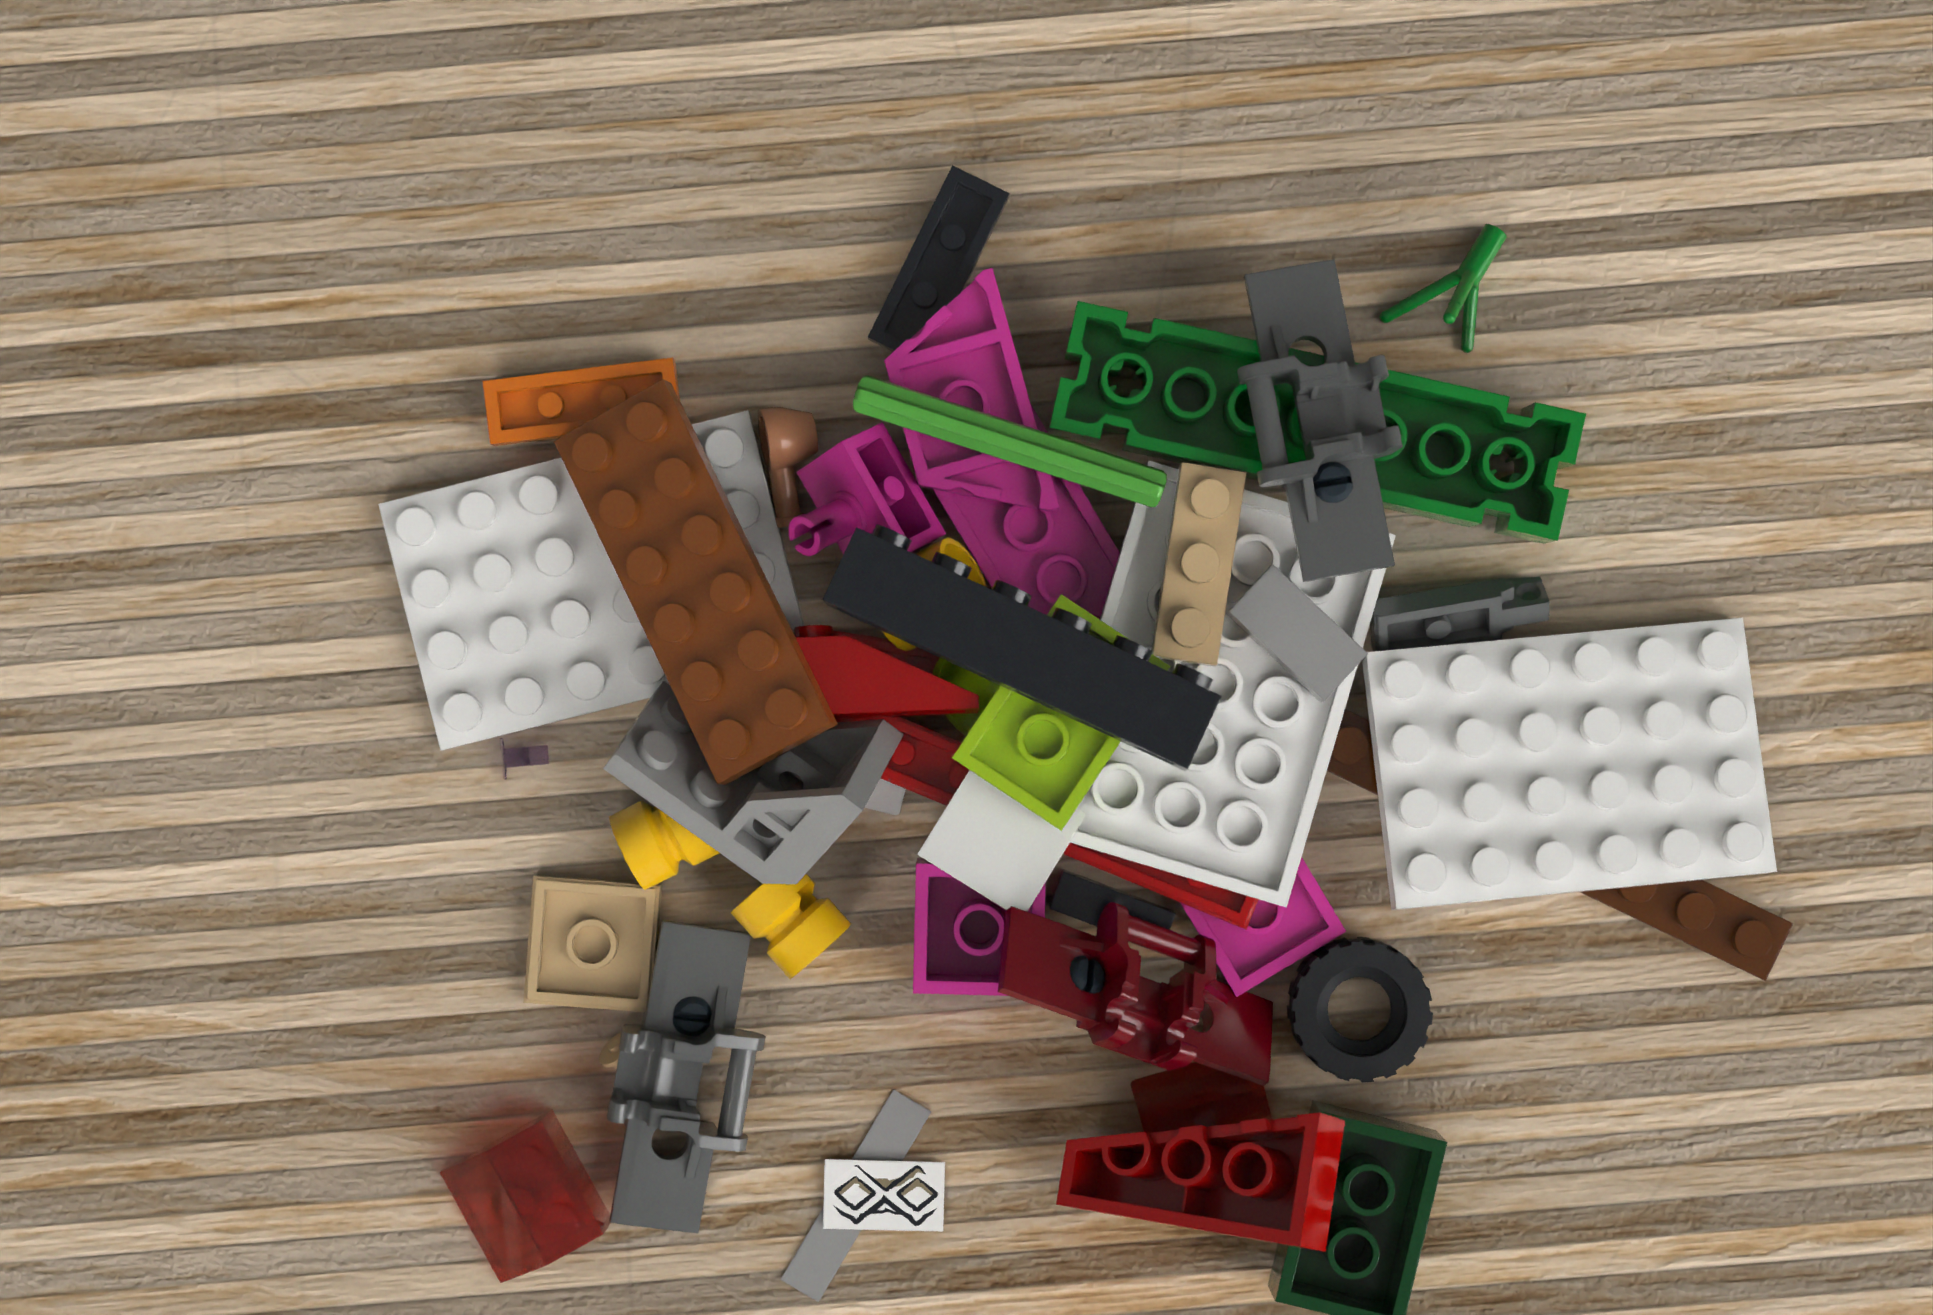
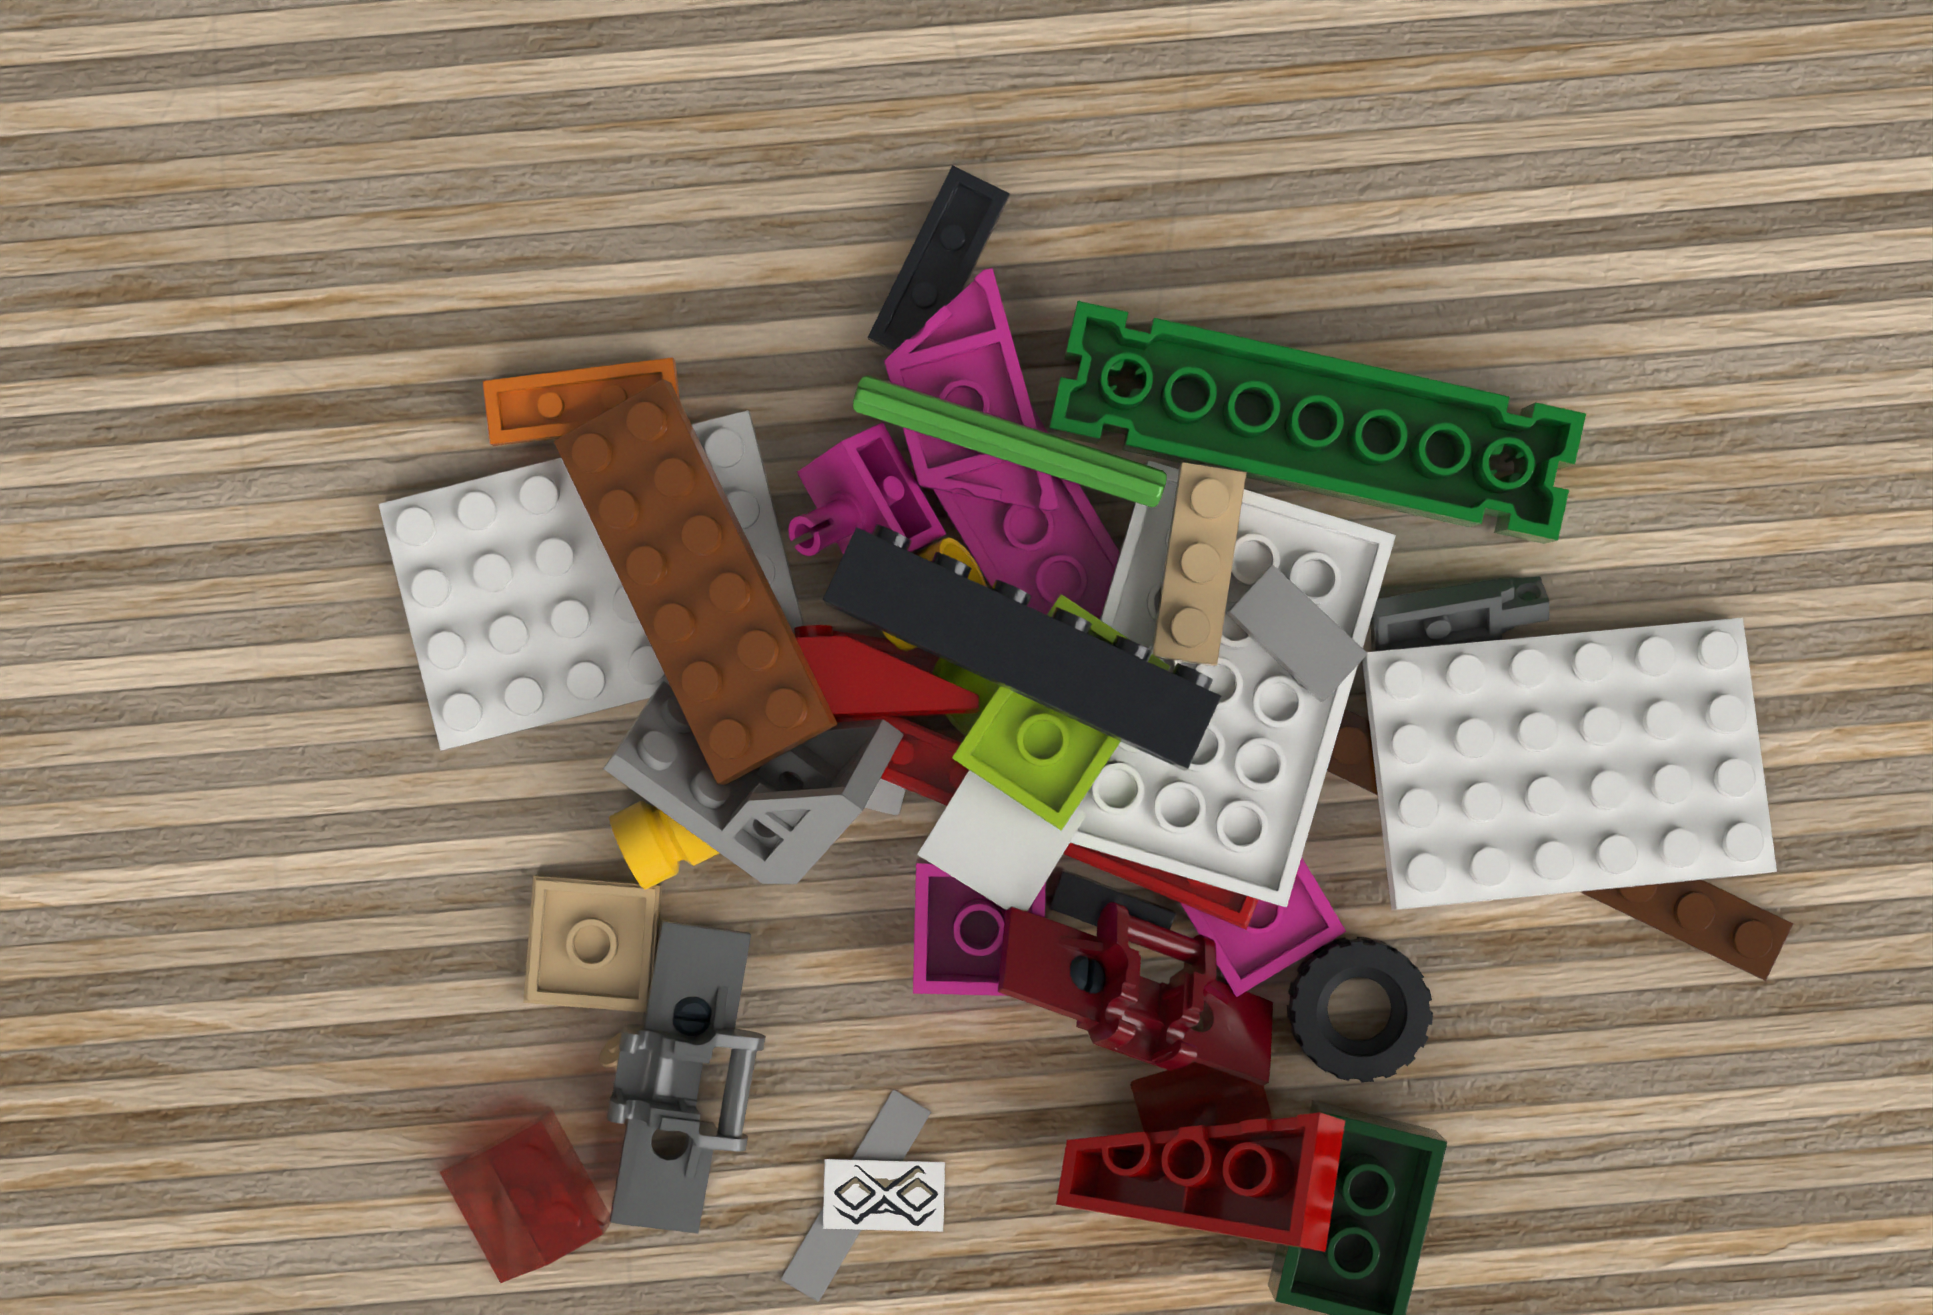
(523, 756): piece -> none
(785, 440): nougat bar -> none
(792, 922): yellow wheel -> none
(1340, 417): dark grey piece -> none
(1467, 280): green plant -> none

